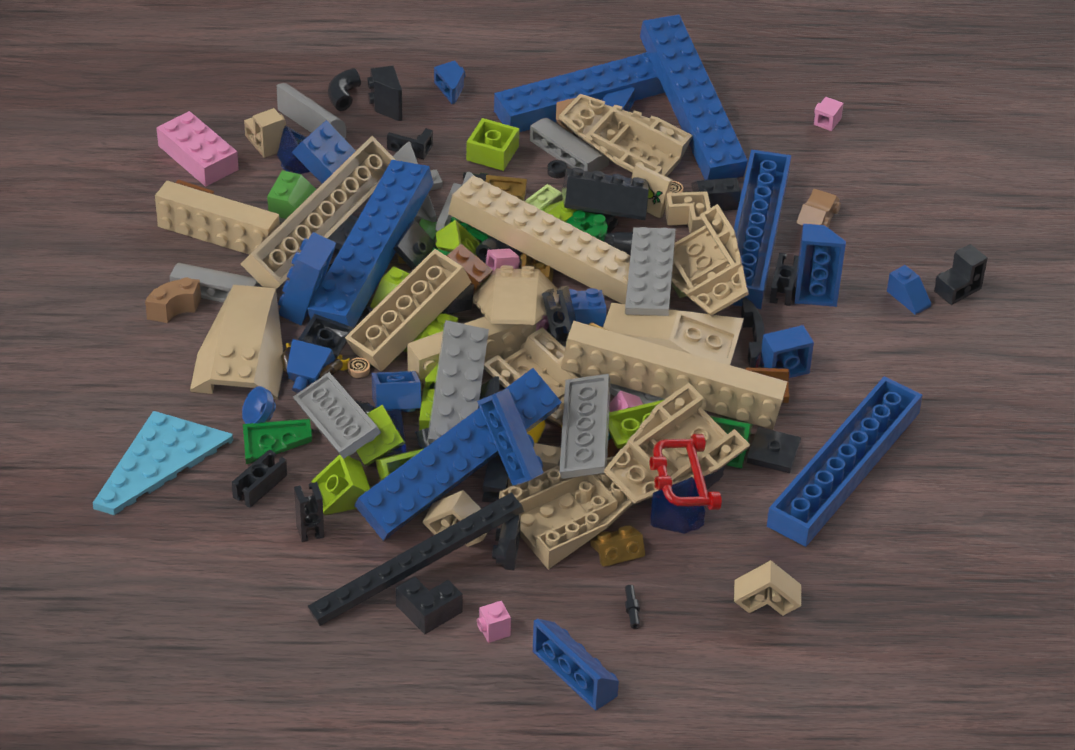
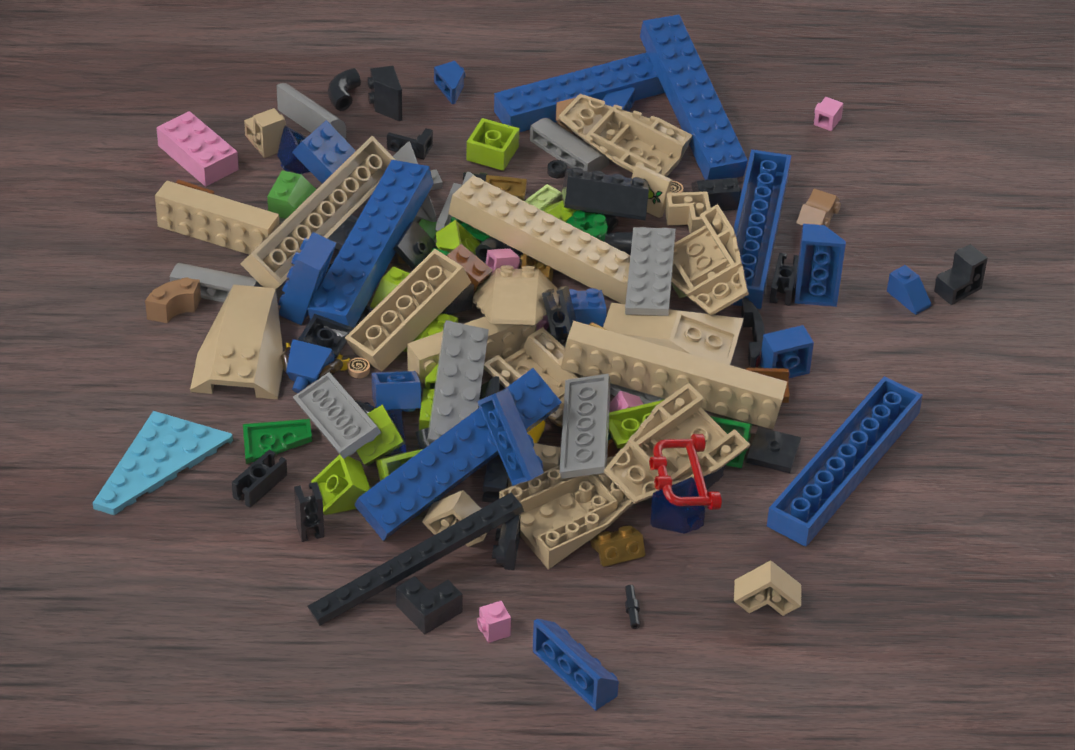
(258, 406): blue piece -> none

